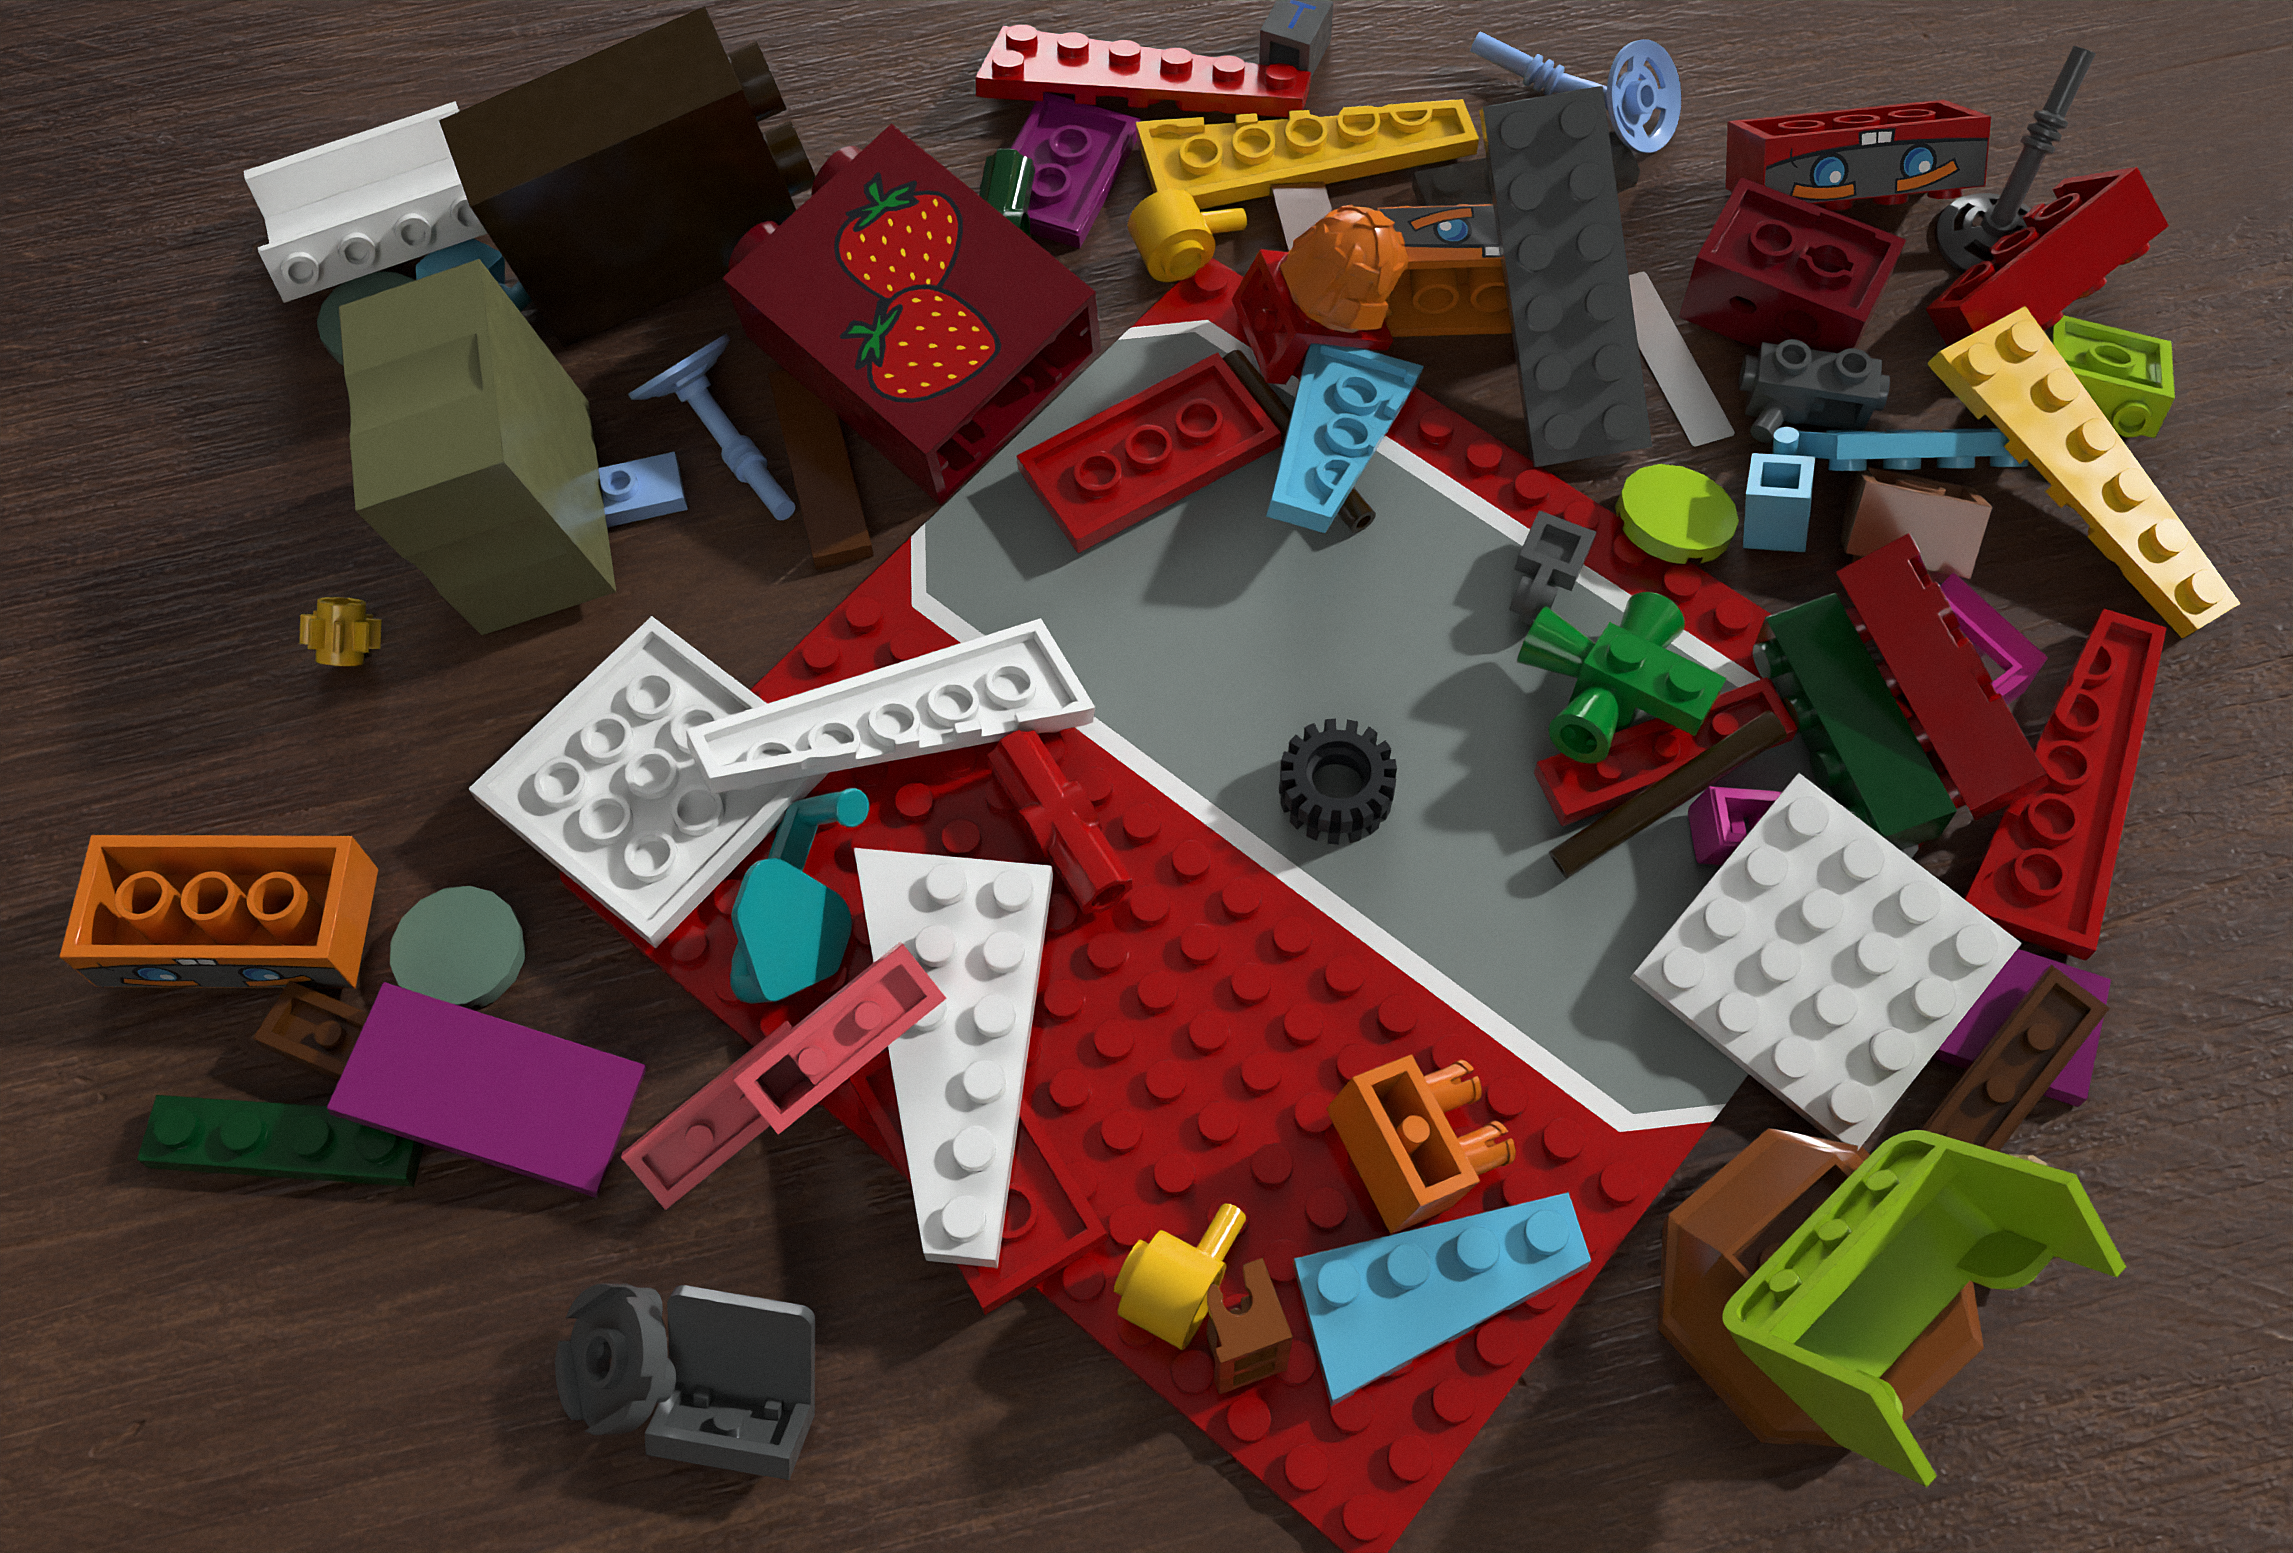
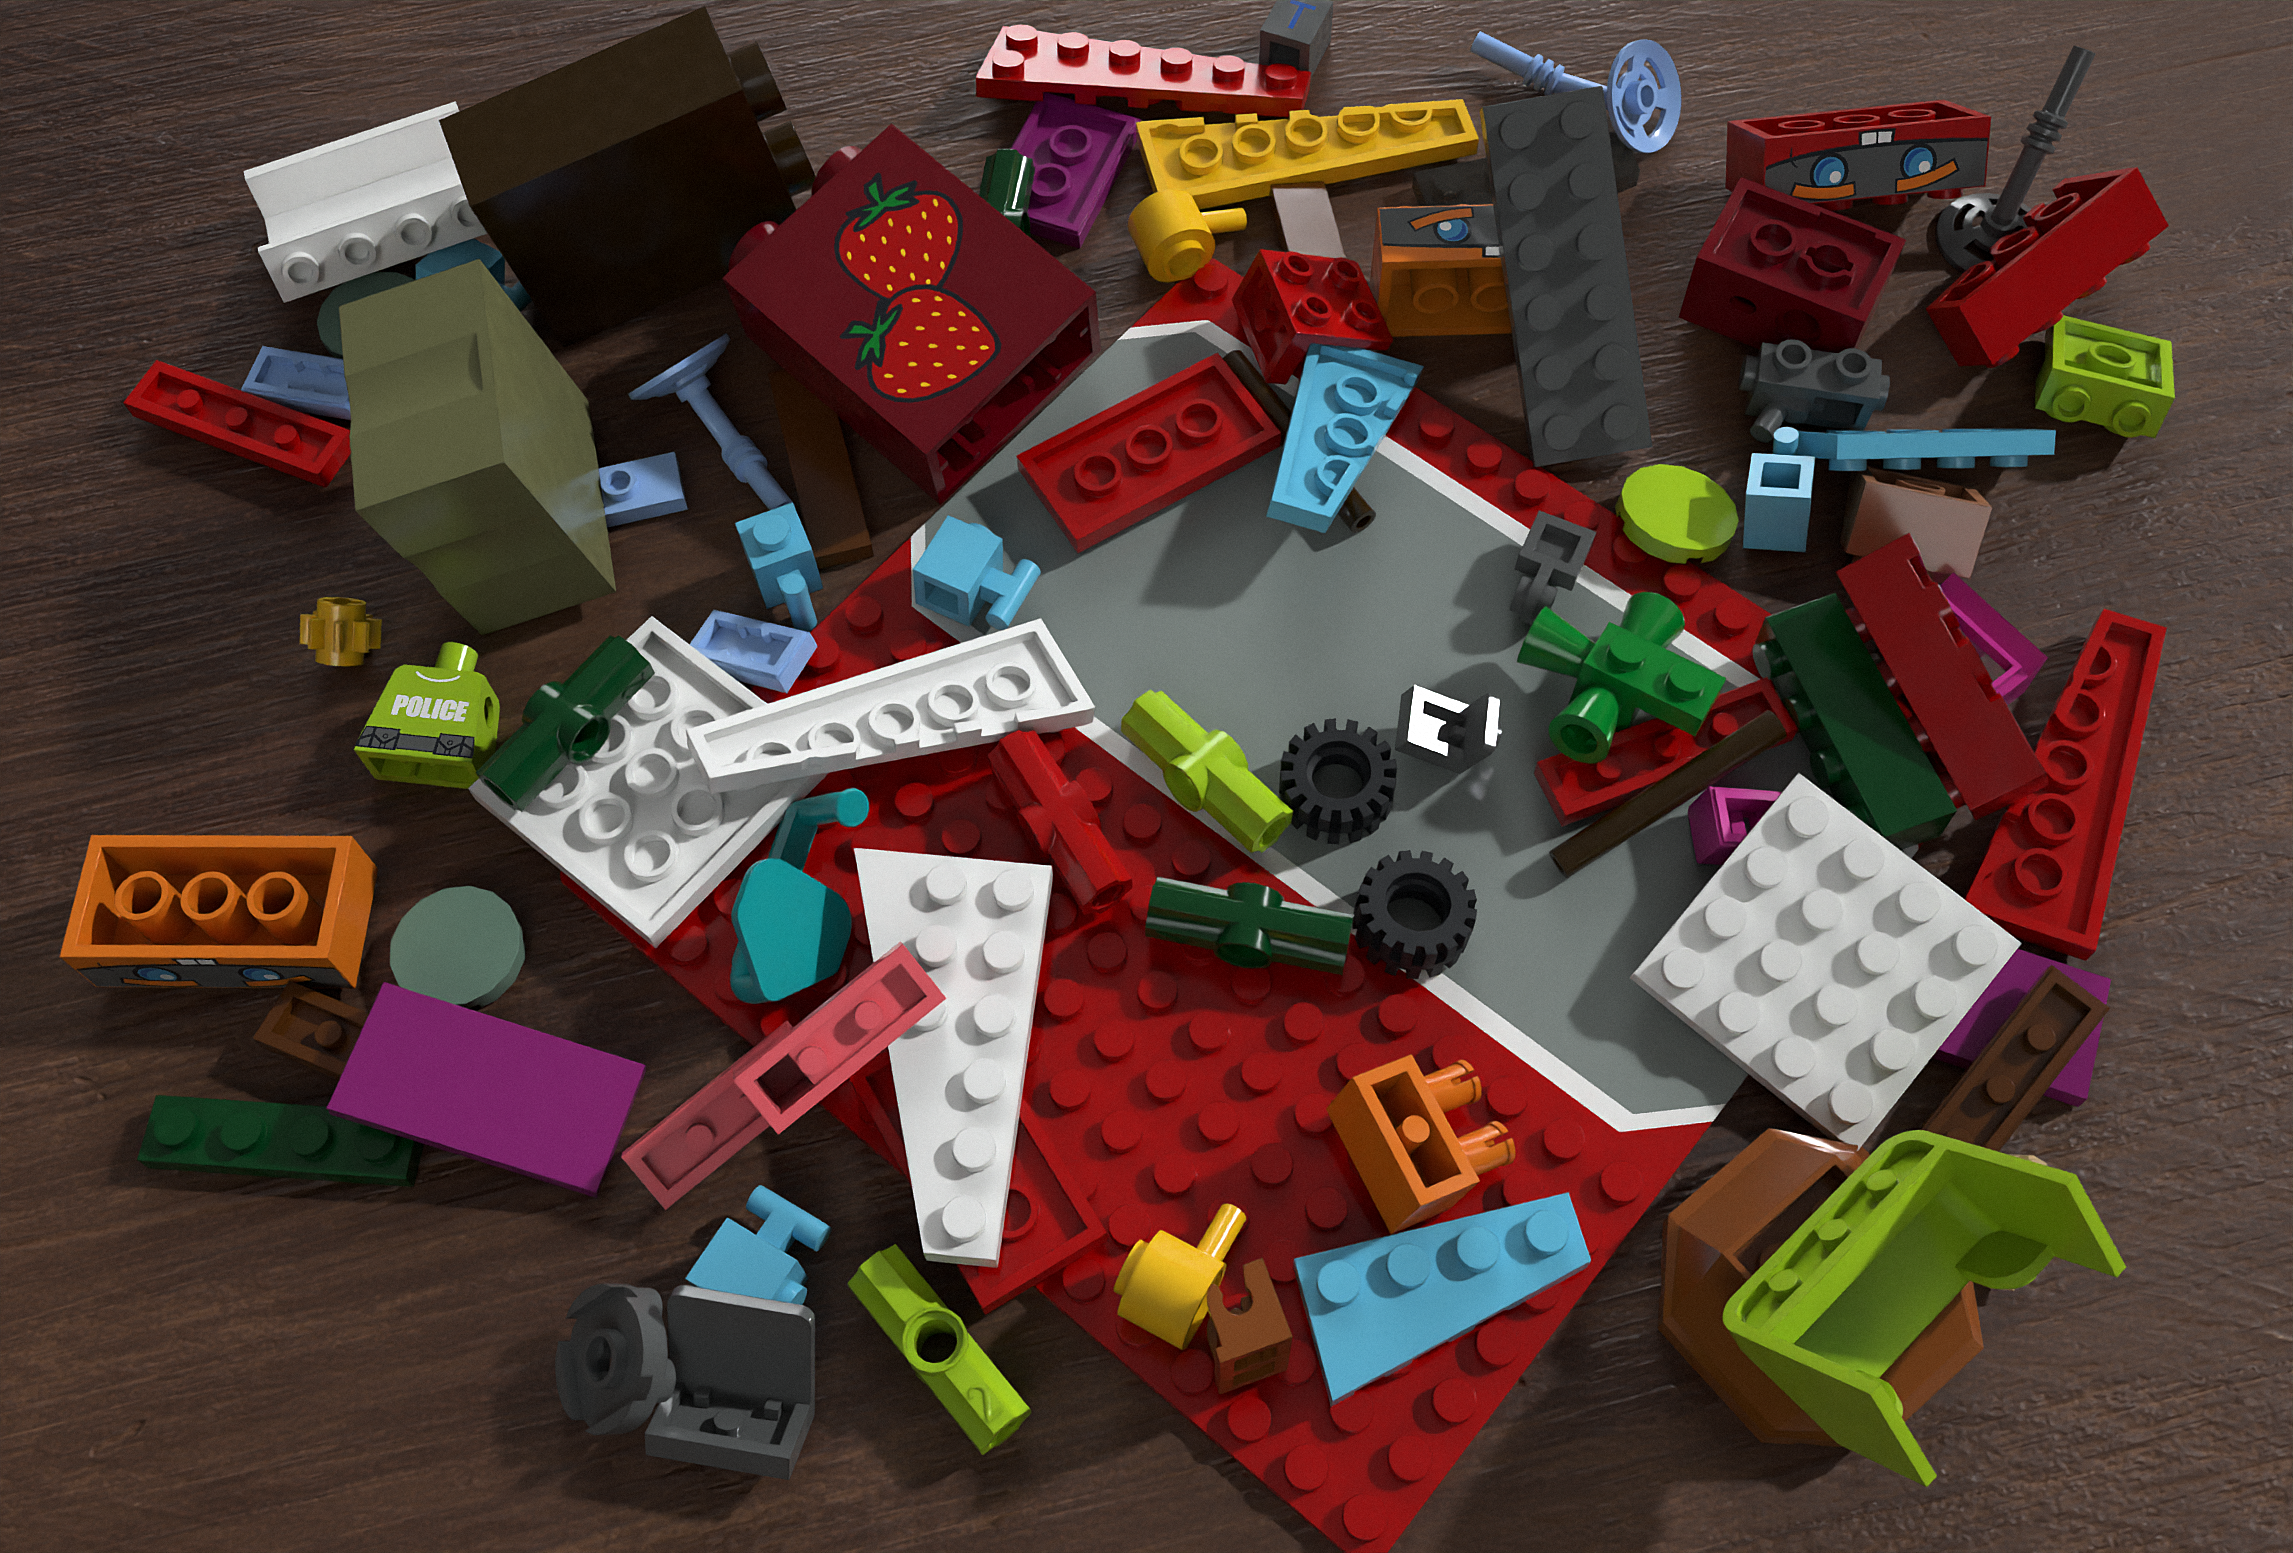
(240, 423): none -> red plate
(300, 382): none -> light blue plate
(433, 723): none -> lime torso
(565, 722): none -> dark green piece
(755, 649): none -> light blue plate
(758, 1263): none -> medium azure brick
(782, 562): none -> medium azure brick
(965, 570): none -> medium azure brick
(966, 1381): none -> lime piece
(1206, 771): none -> lime piece
(1248, 925): none -> dark green piece
(1346, 268): orange helmet -> none
(1422, 881): none -> black tyre
(1447, 730): none -> dark grey bracket
(1675, 367): white sticker -> none
(2056, 425): yellow wing -> none

